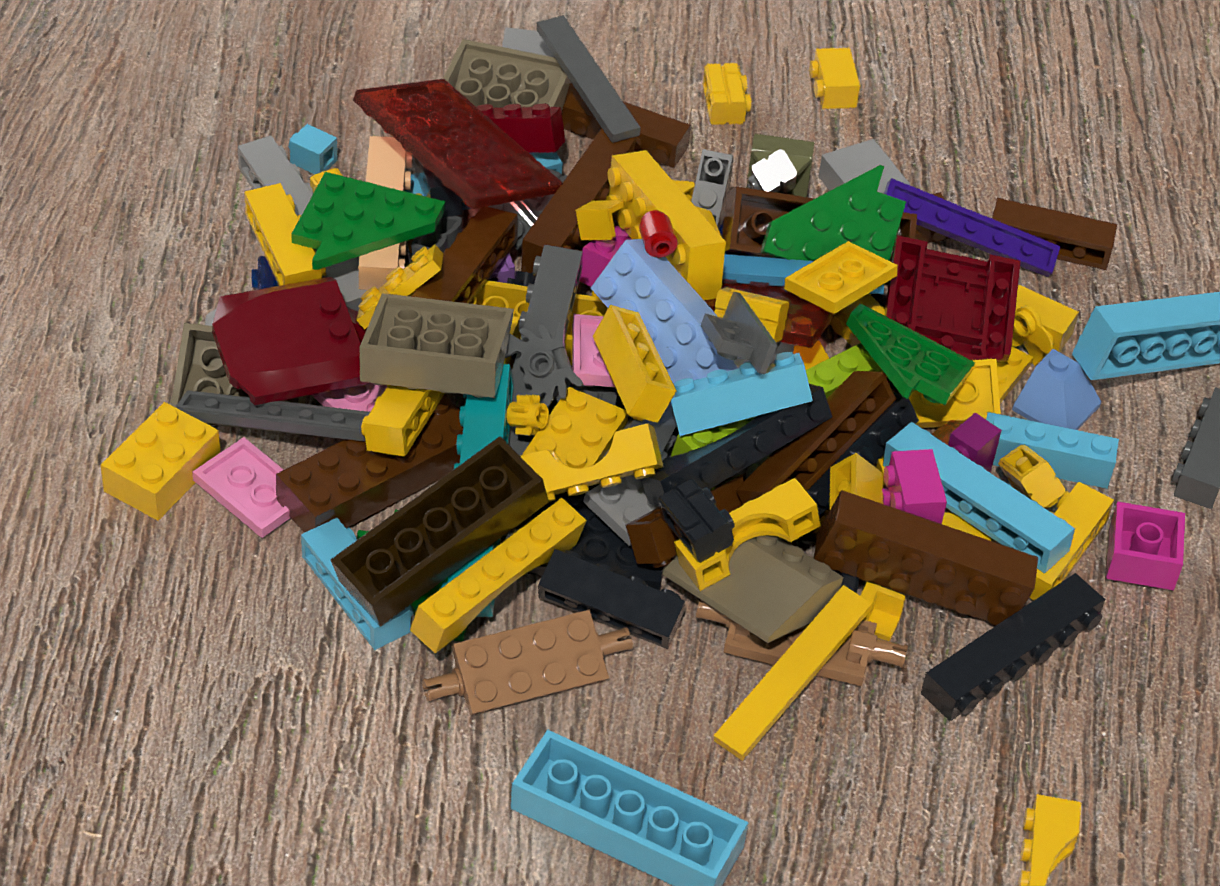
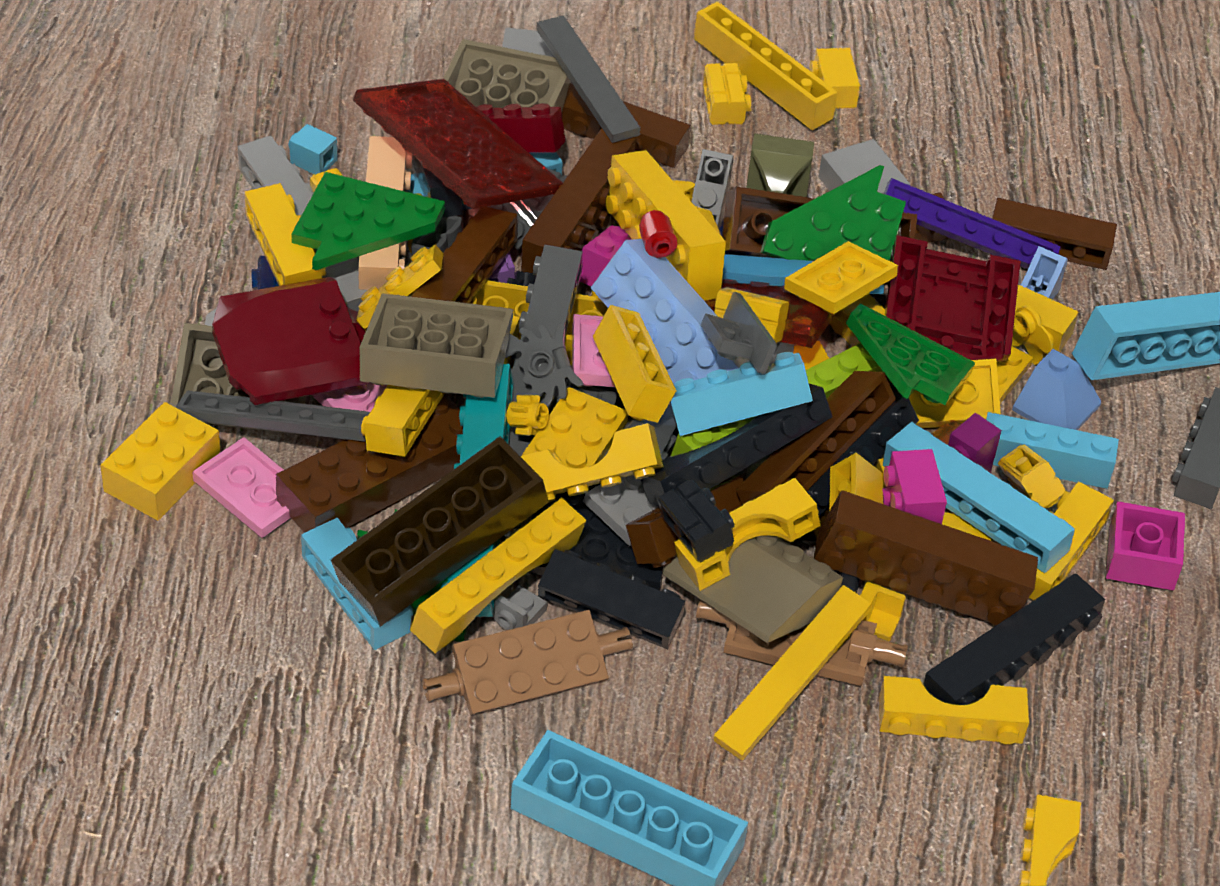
(518, 609): none -> light grey bracket
(596, 219): yellow panel -> none
(765, 65): none -> yellow brick
(774, 174): brick -> none
(912, 710): none -> yellow arch
(1045, 273): none -> light blue slope

